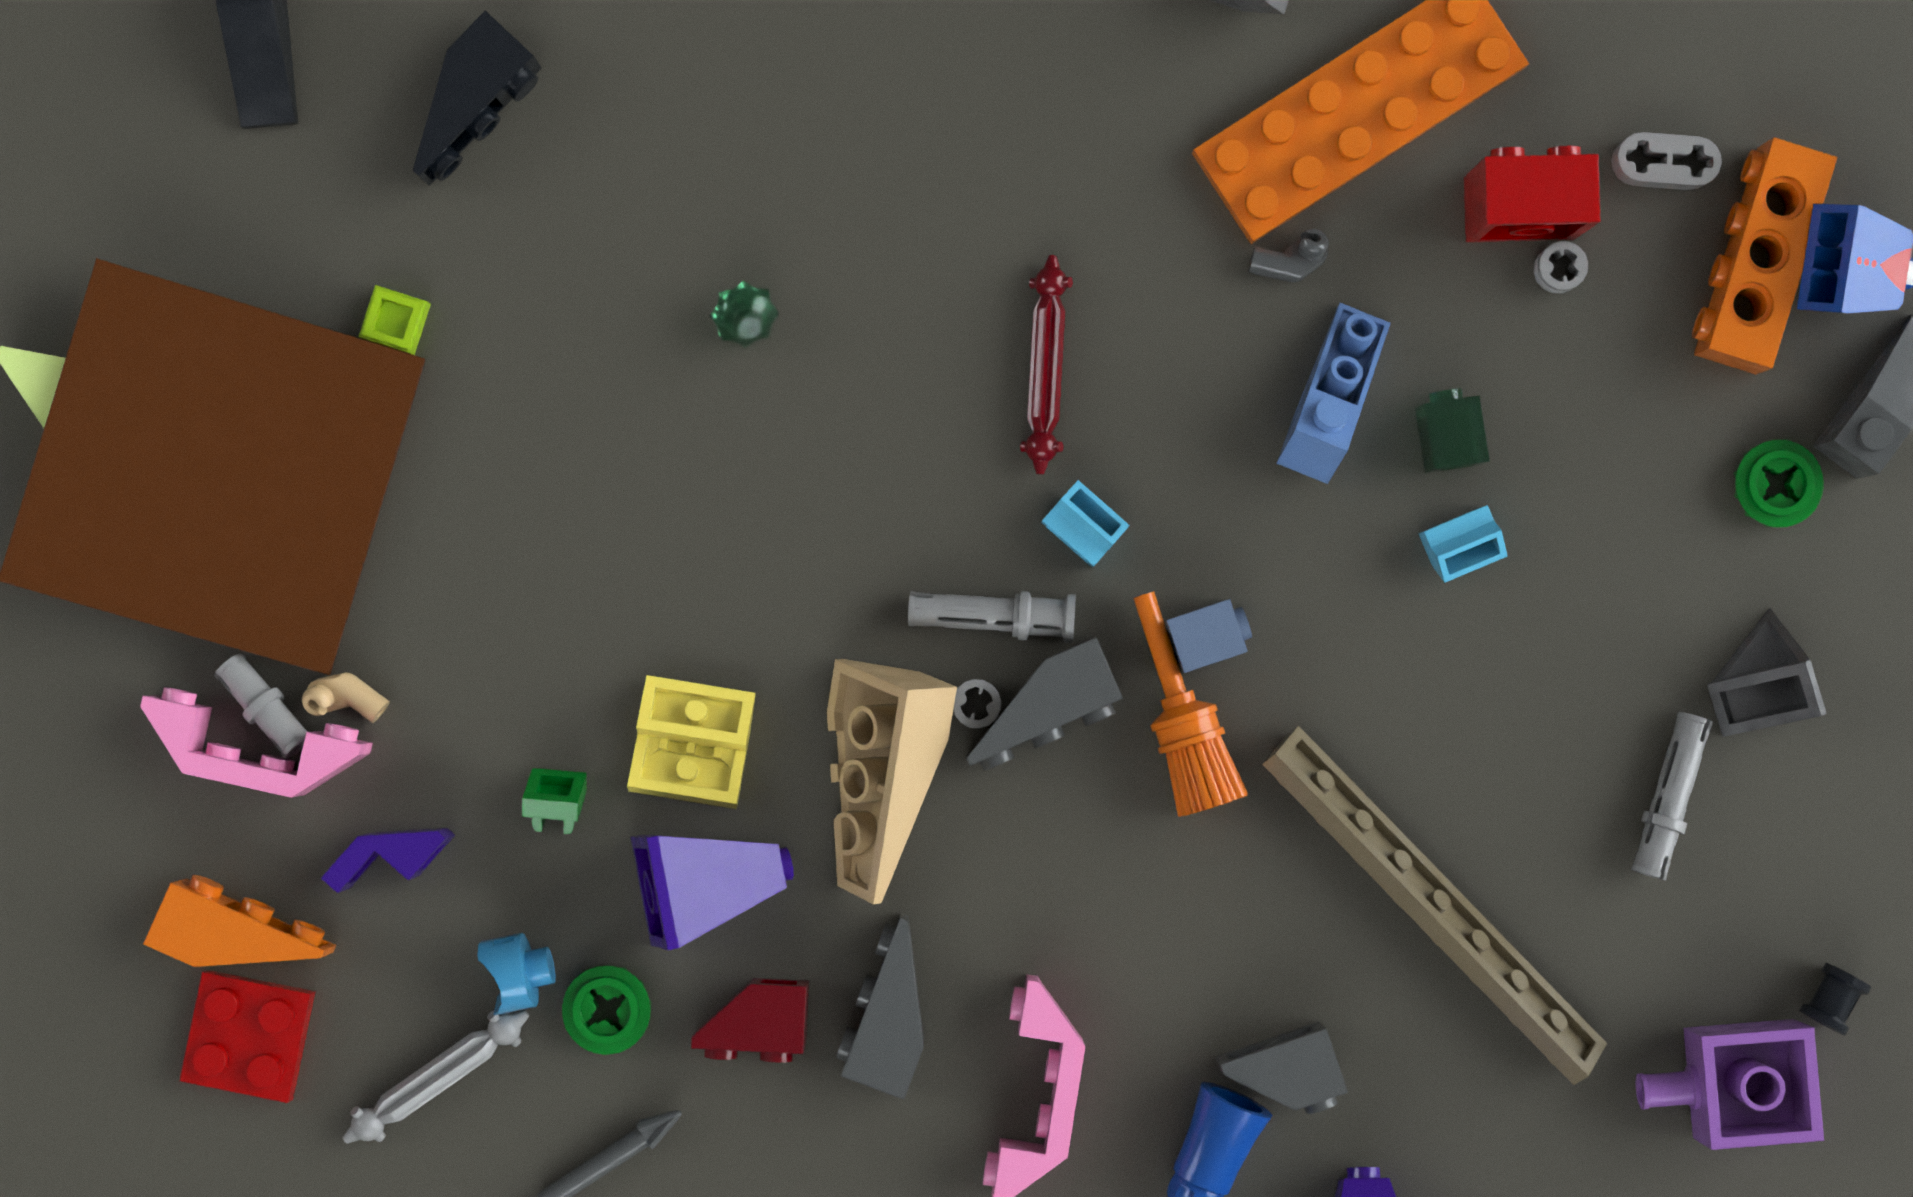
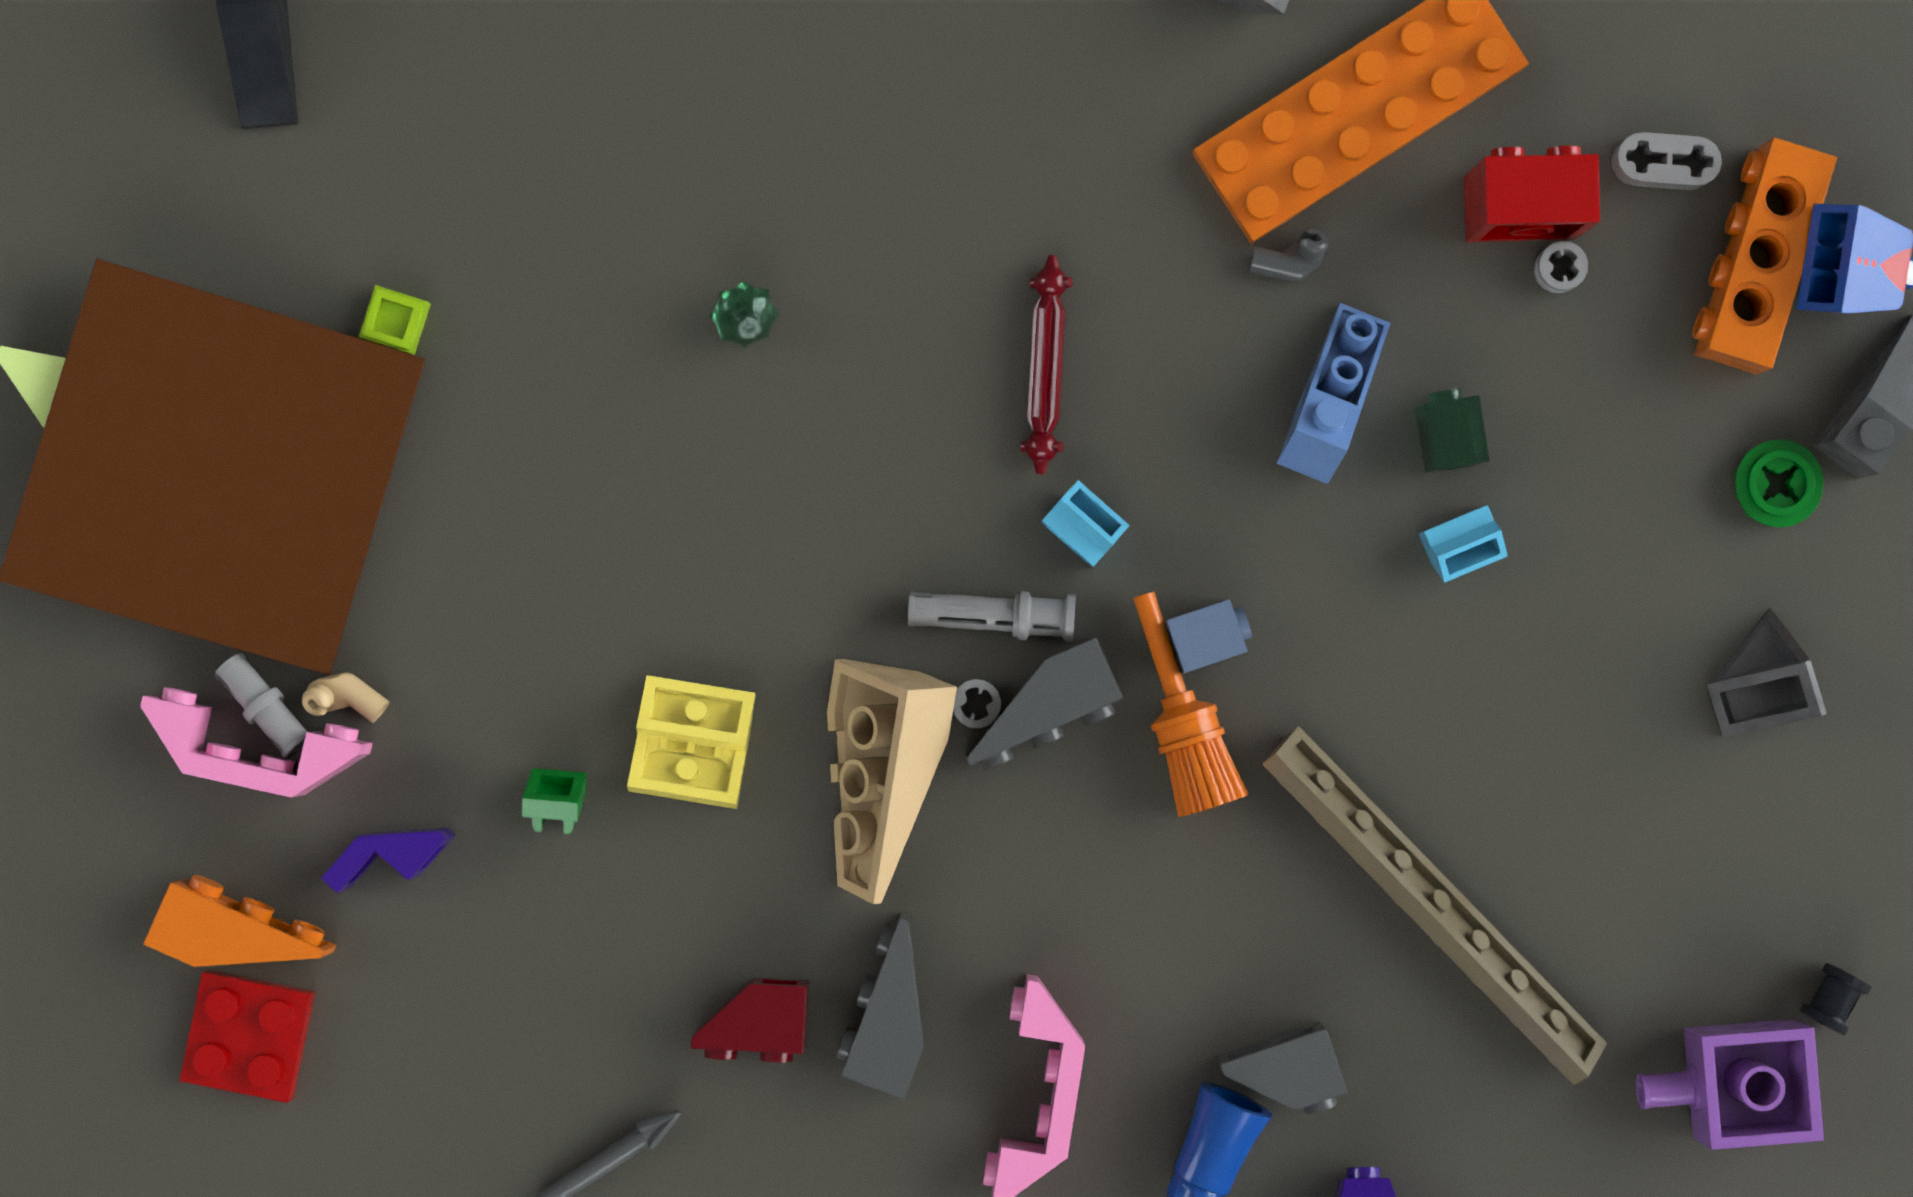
(435, 1076): light grey wheel -> none
(475, 83): black slope -> none
(516, 971): dark azure piece -> none
(604, 1035): green gear -> none
(703, 883): slope -> none
(1671, 797): light grey pin -> none

